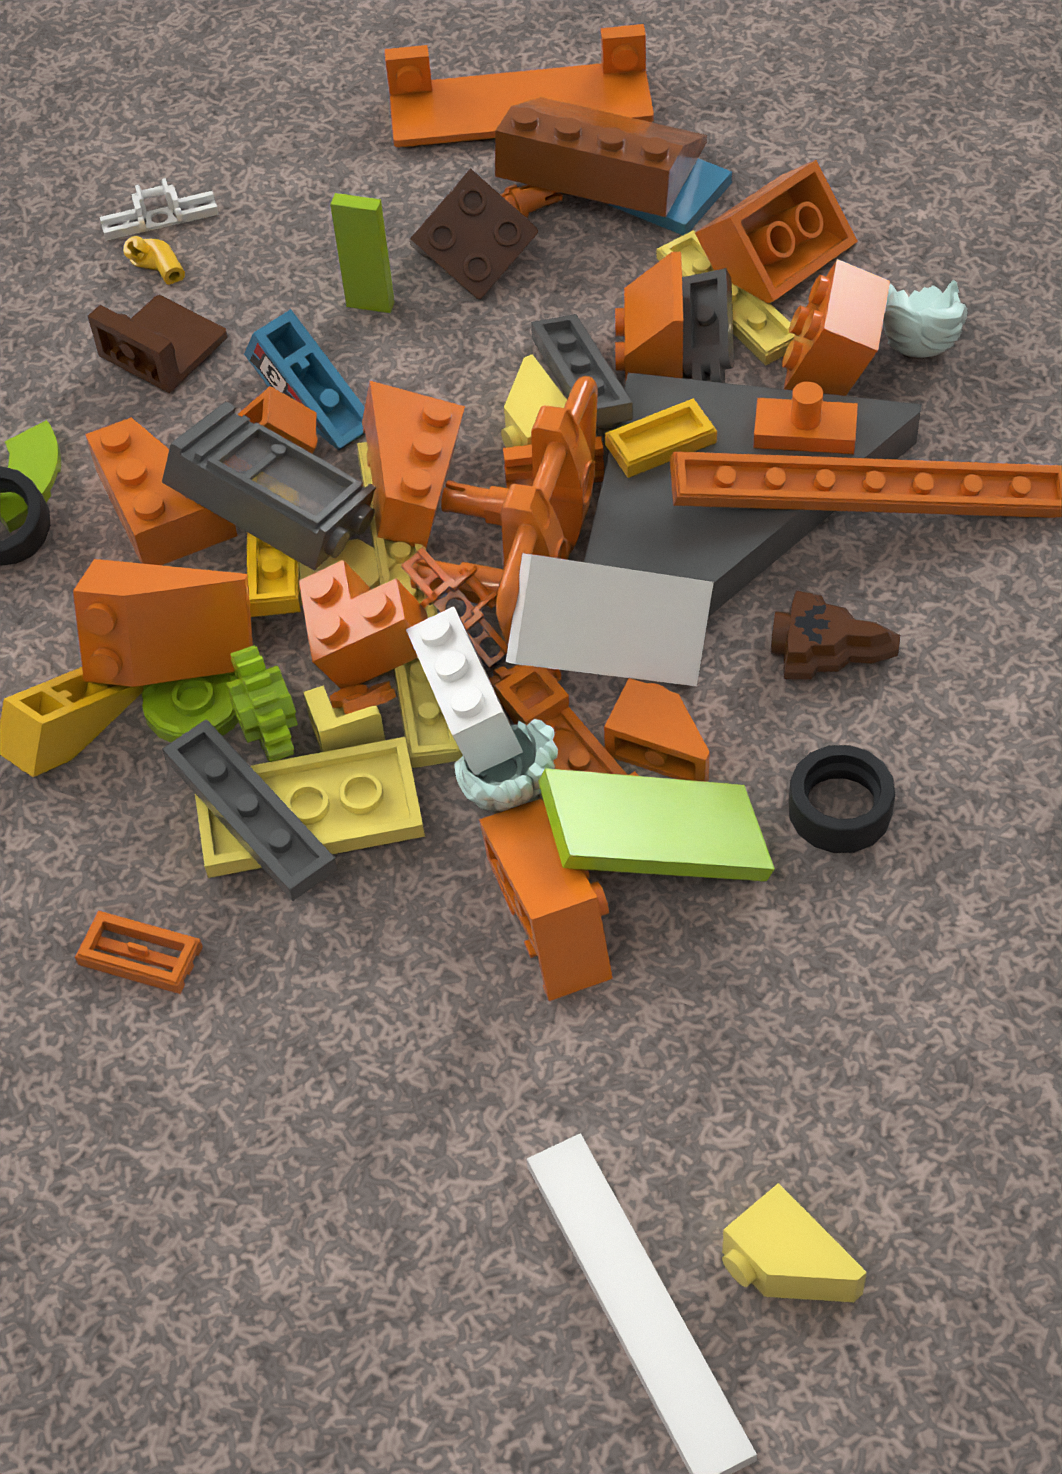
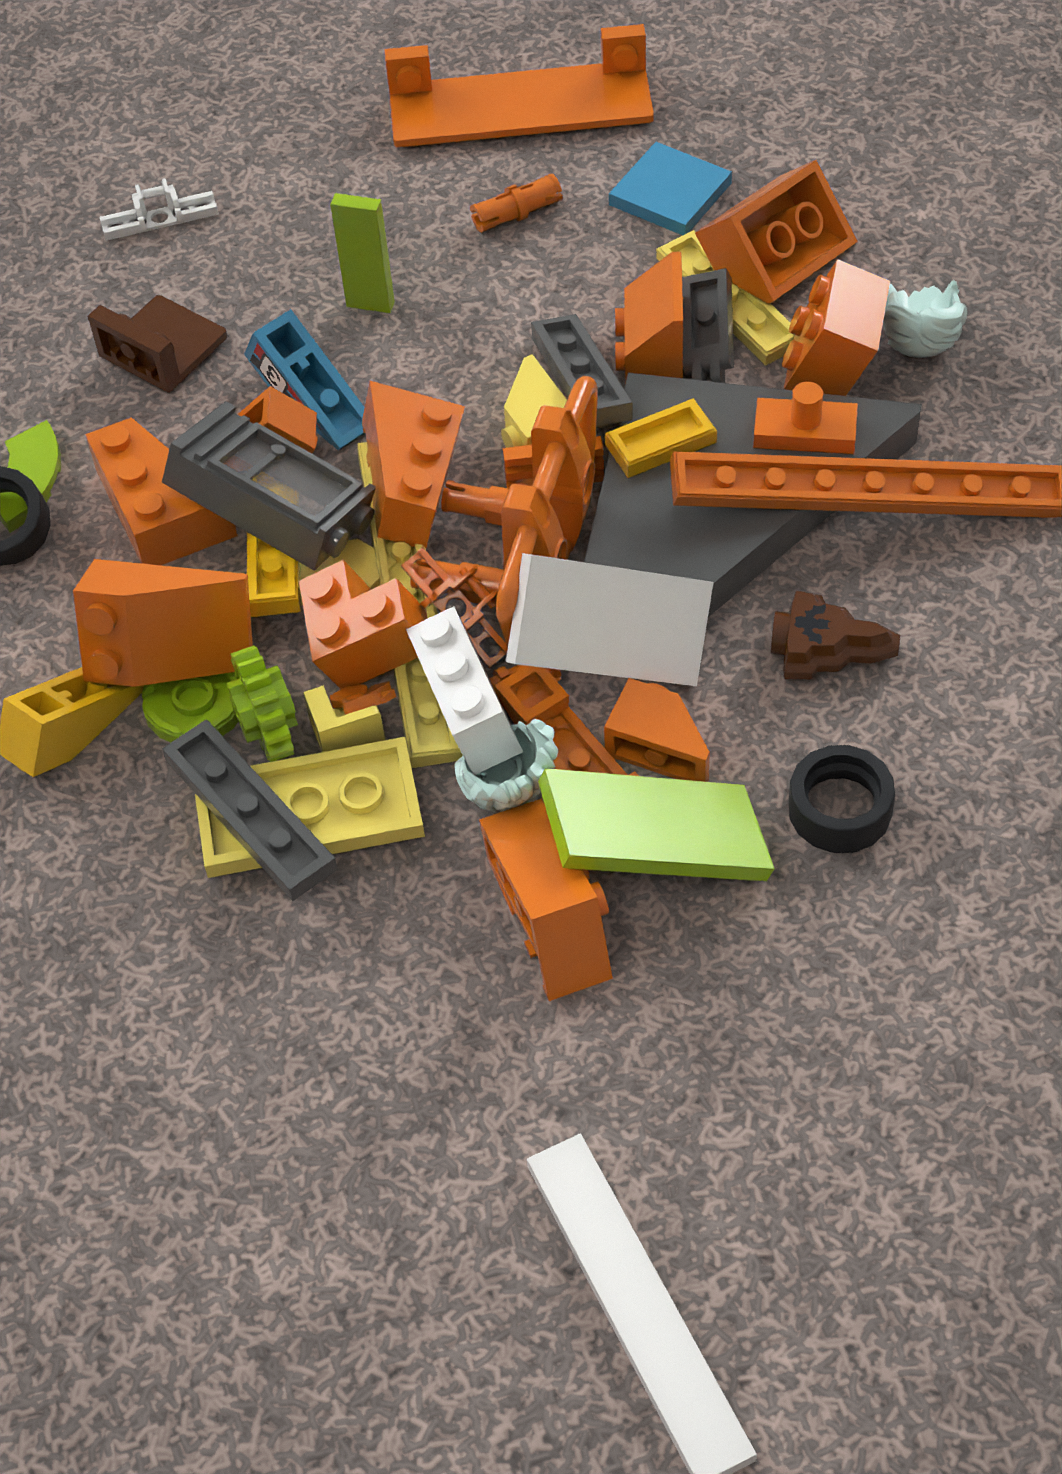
(135, 971): orange tile -> none
(154, 255): yellow arm -> none
(474, 234): reddish brown bracket -> none
(595, 154): dark orange slope -> none
(789, 1253): light yellow slope -> none

